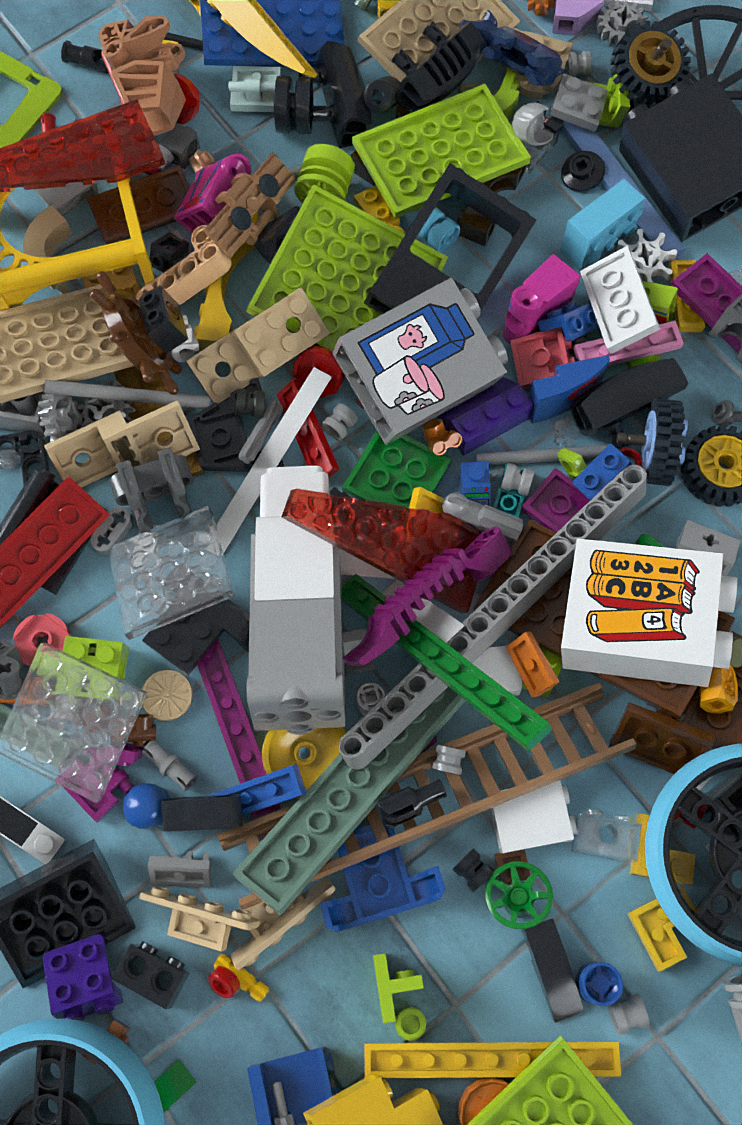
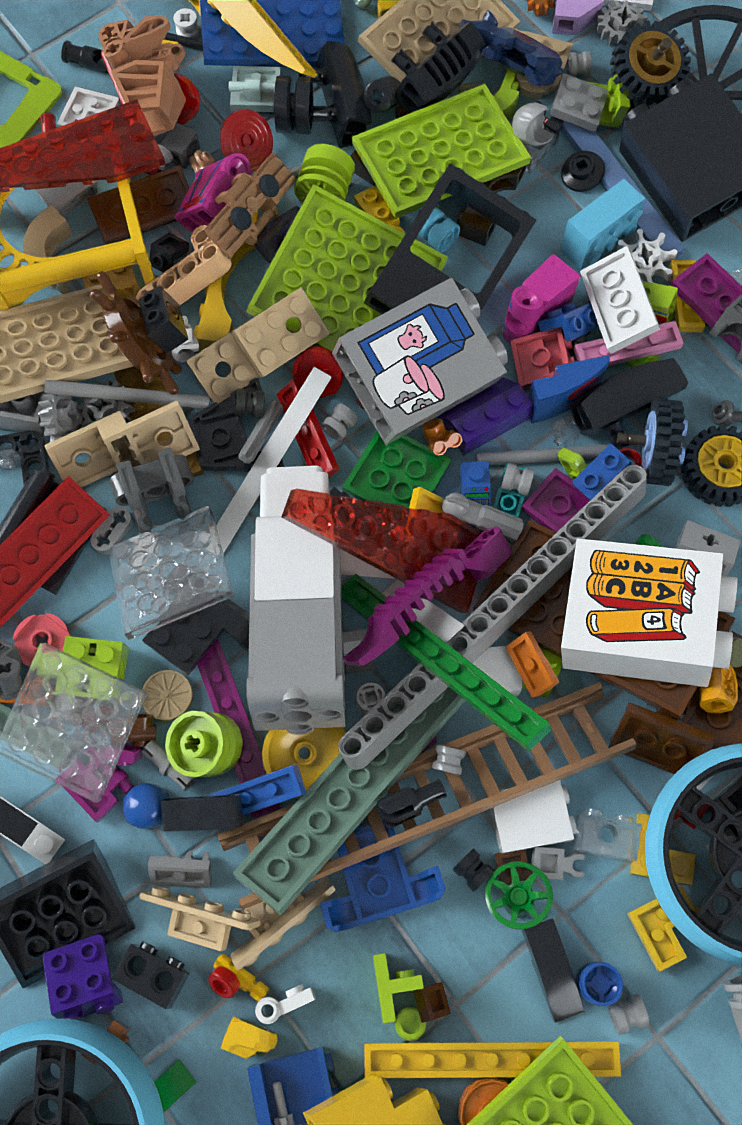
(86, 103): none -> white plate
(186, 23): none -> white wheel
(203, 744): none -> lime wheel
(247, 134): none -> red shield
(248, 1038): none -> yellow rock
(295, 998): none -> white plate
(431, 1002): none -> reddish brown plate
(553, 863): none -> light grey plate

